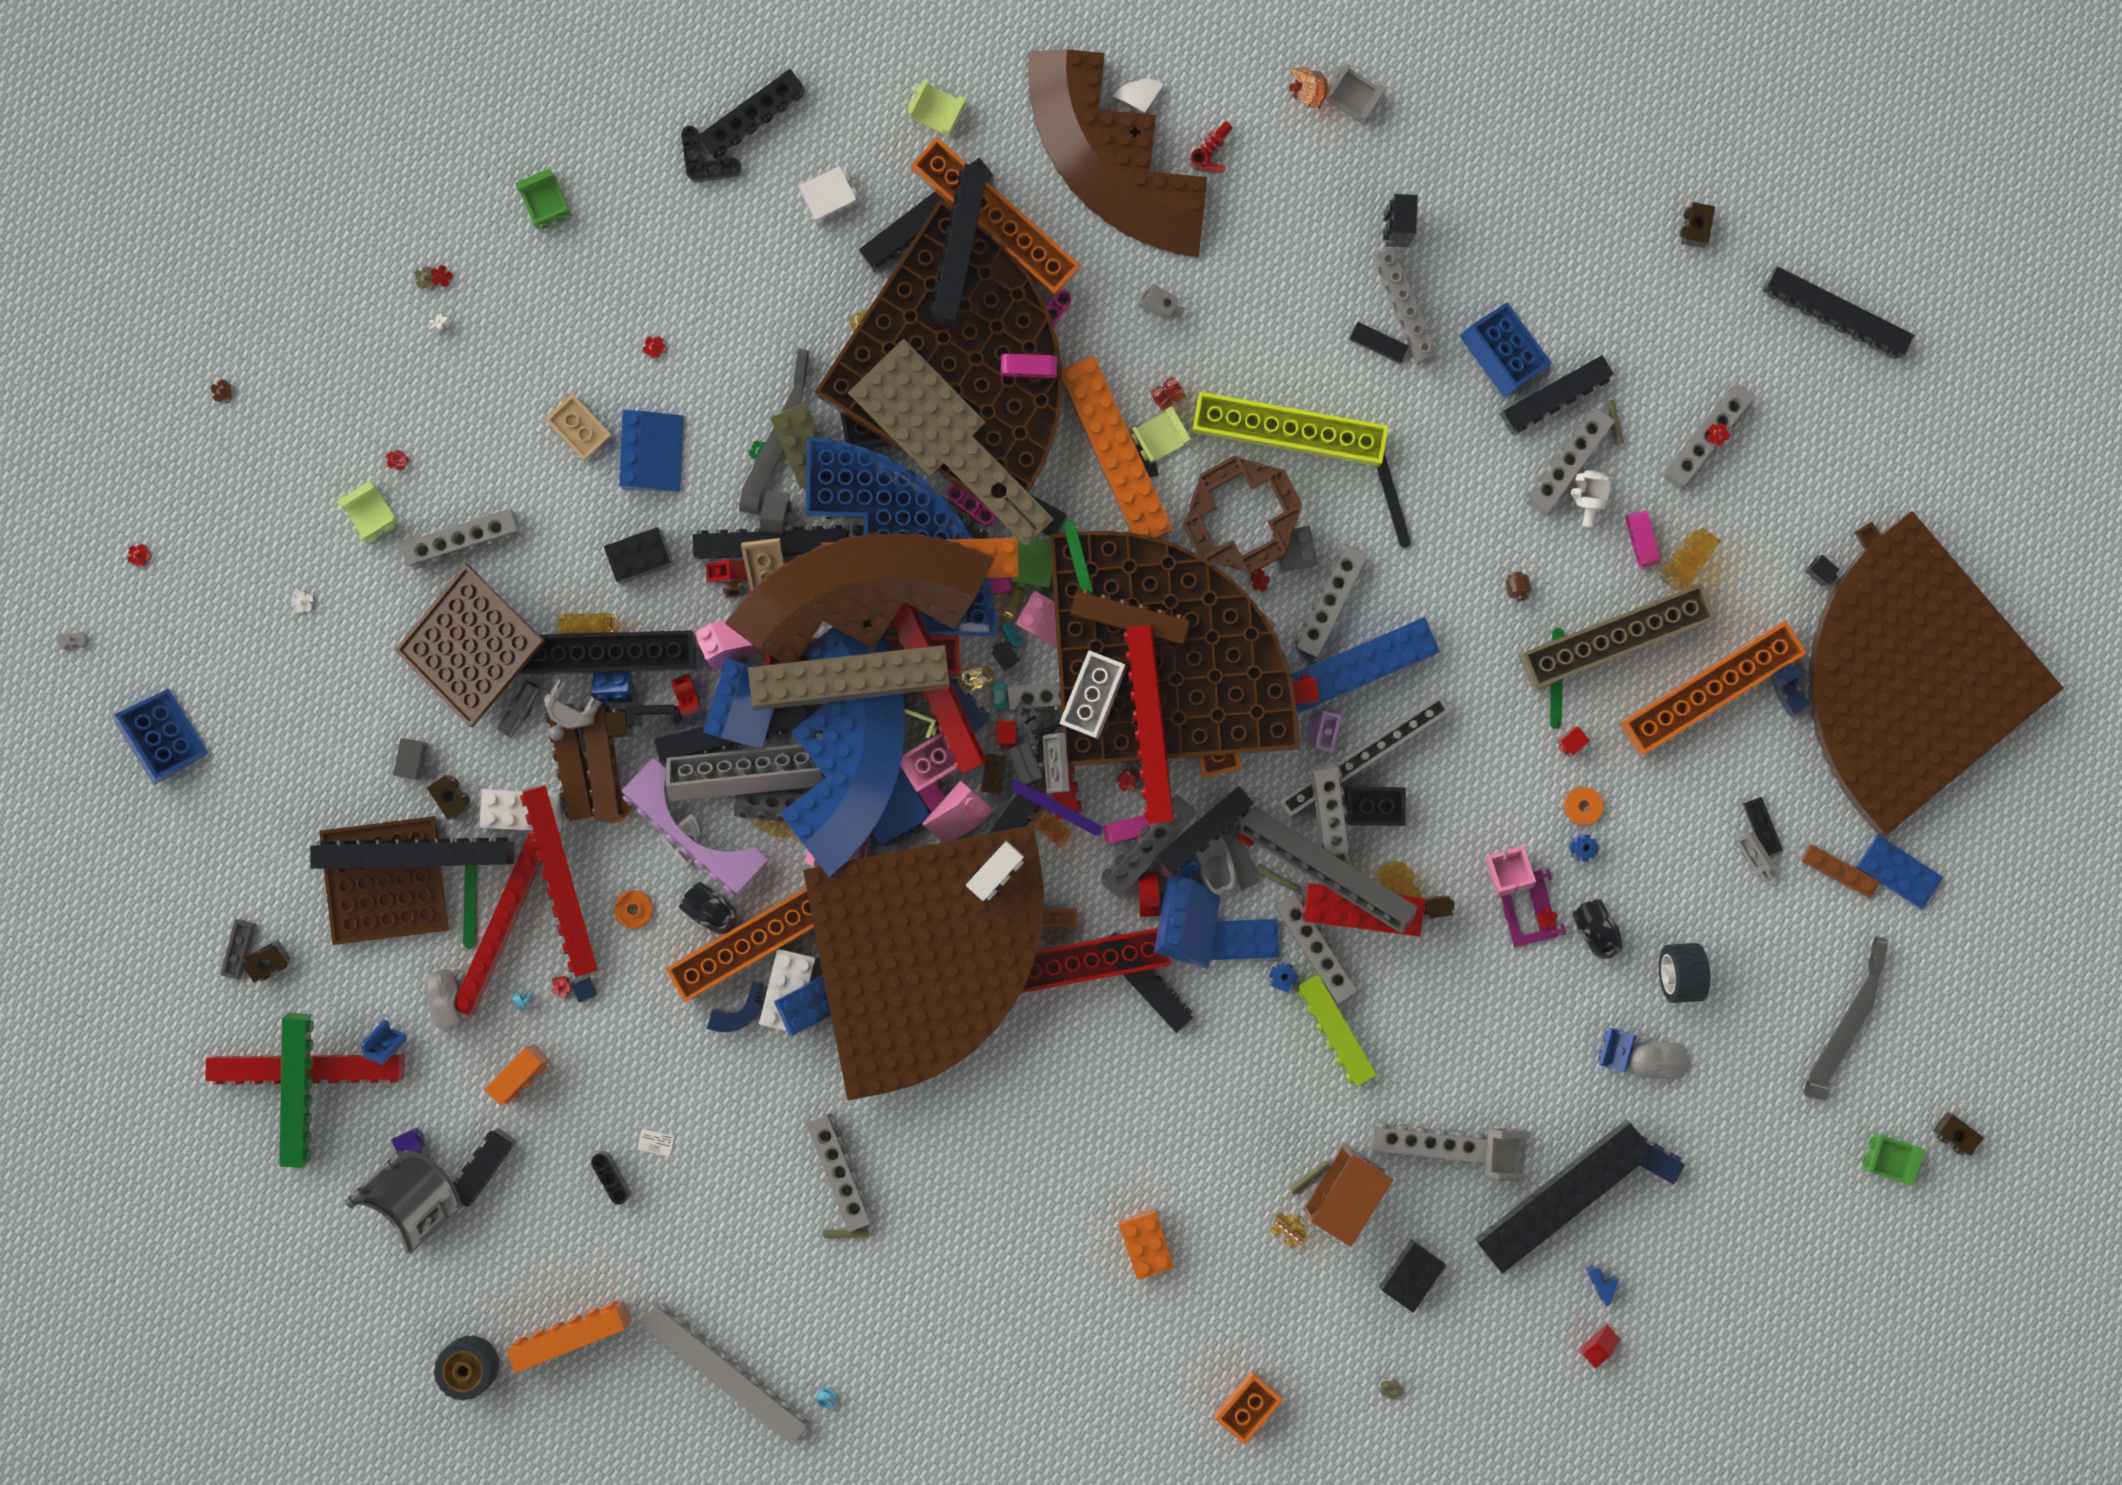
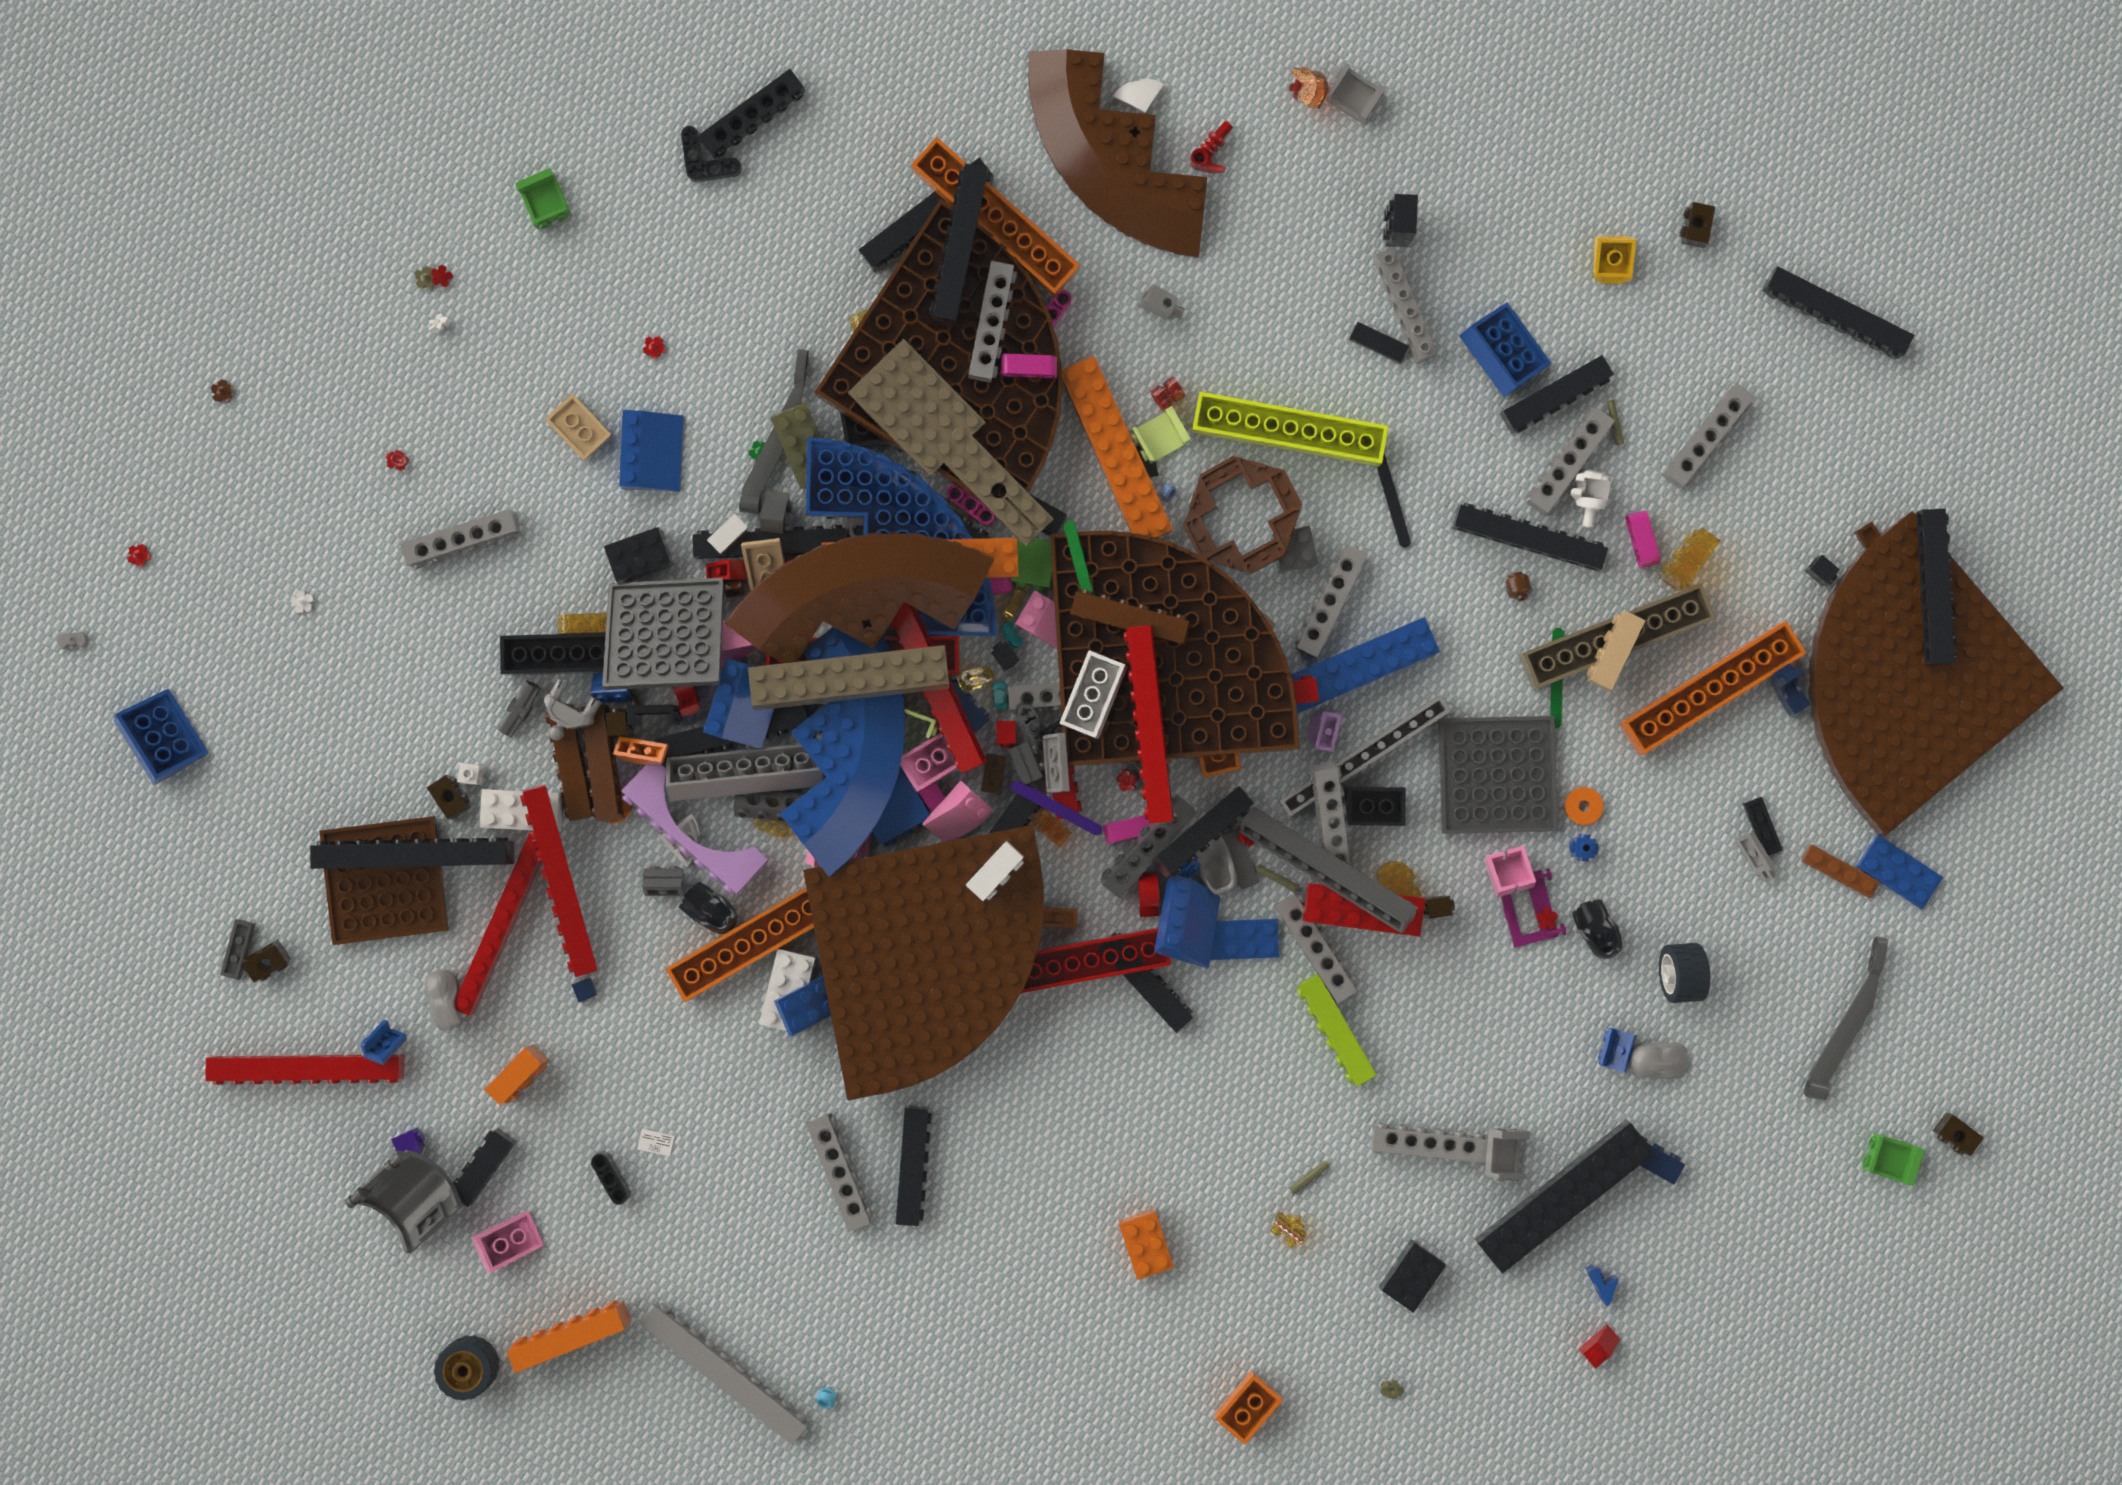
(295, 1090): green brick -> none
(368, 511): yellowish green panel -> none
(411, 759): dark grey brick -> none
(469, 645): plate -> none
(469, 922): green piece -> none
(470, 774): none -> white brick
(507, 1241): none -> bright pink slope
(521, 1001): medium azure tile -> none
(562, 987): red plant -> none
(622, 909): orange tile -> none
(640, 751): none -> orange slope
(663, 634): none -> dark grey plate
(663, 881): none -> dark grey brick
(727, 533): none -> white tile
(729, 1022): dark blue arch -> none
(828, 193): white panel -> none
(845, 1234): olive piece -> none
(912, 1166): none -> black brick
(936, 108): yellowish green panel -> none
(997, 272): none -> light grey brick
(1168, 492): none -> medium blue piece
(1260, 580): red plant -> none
(1283, 984): blue brick -> none
(1347, 1195): dark orange piece -> none
(1498, 774): none -> dark grey plate
(1529, 537): none -> black brick
(1572, 741): red brick -> none
(1614, 259): none -> yellow slope
(1615, 650): none -> tan brick
(1718, 434): red plant -> none
(1935, 587): none -> black brick

